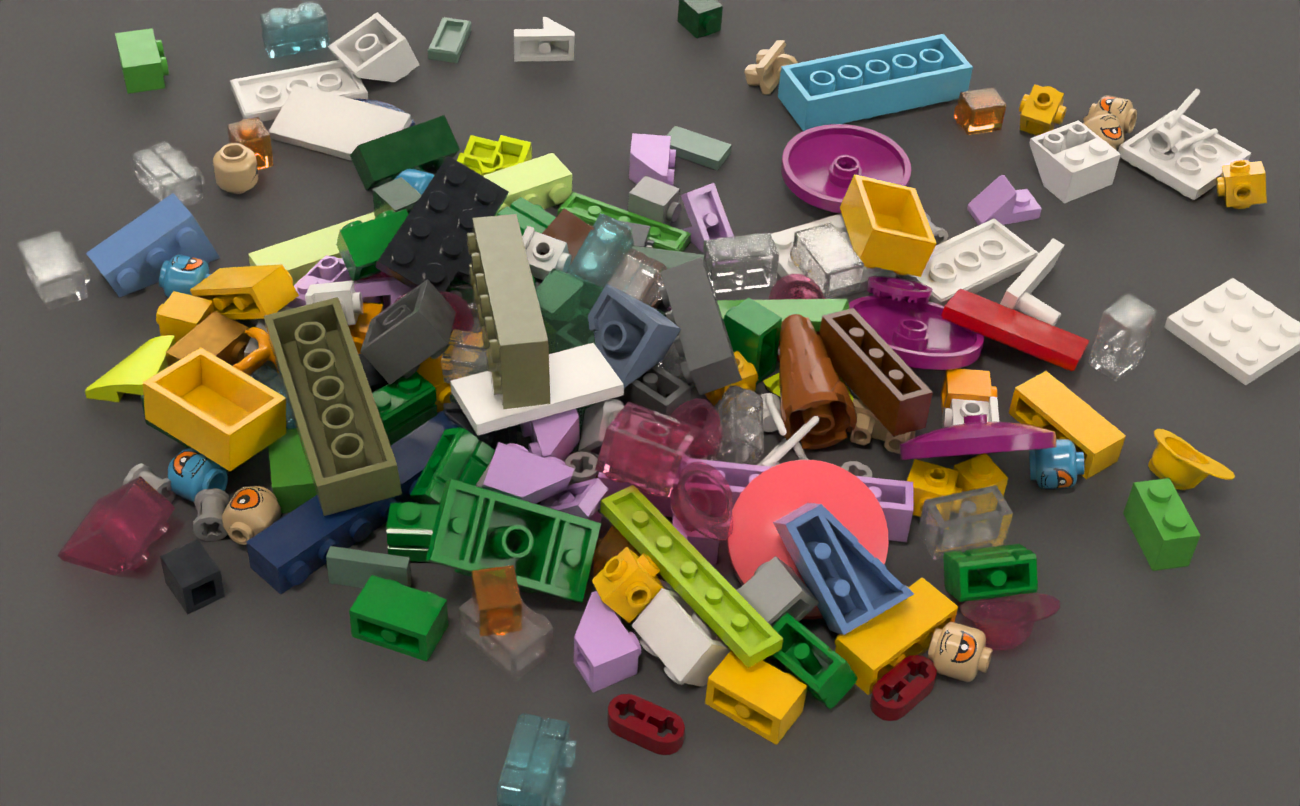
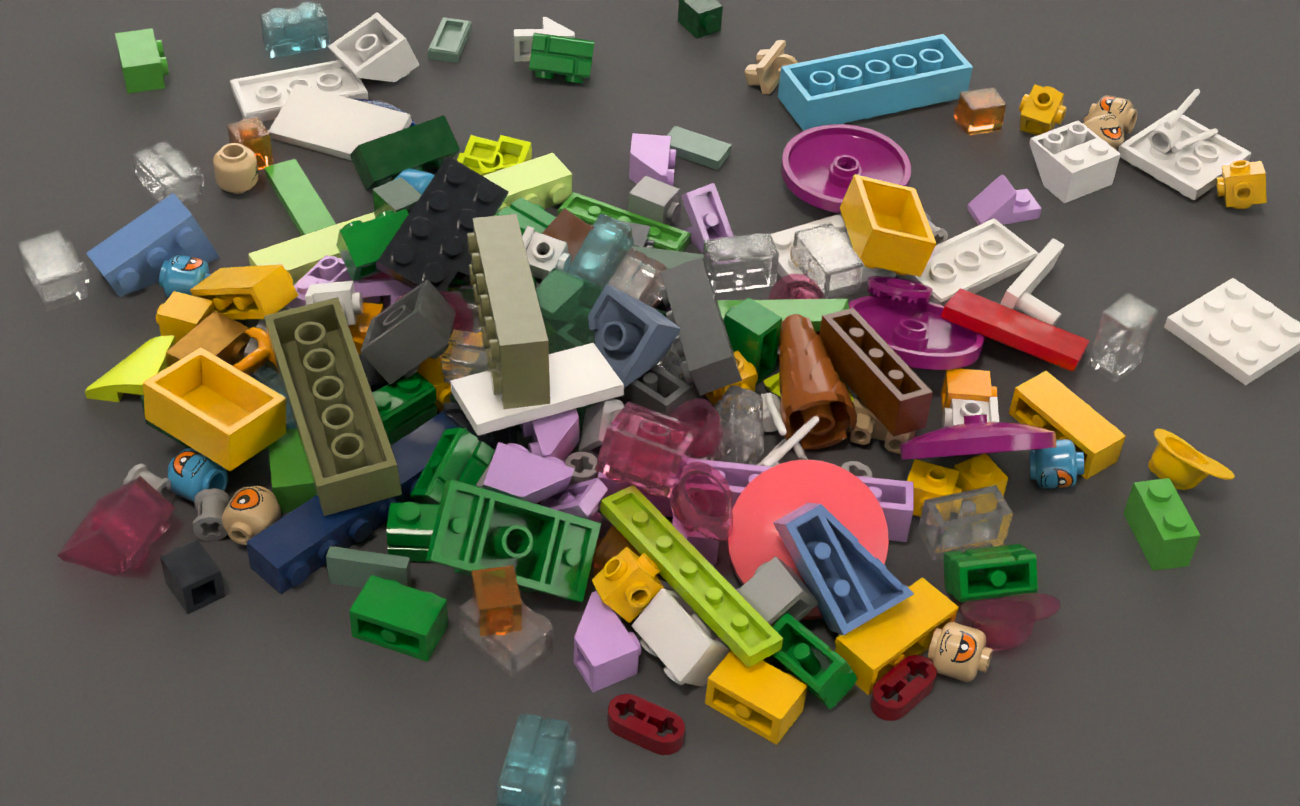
(298, 197): none -> tile
(561, 56): none -> green brick

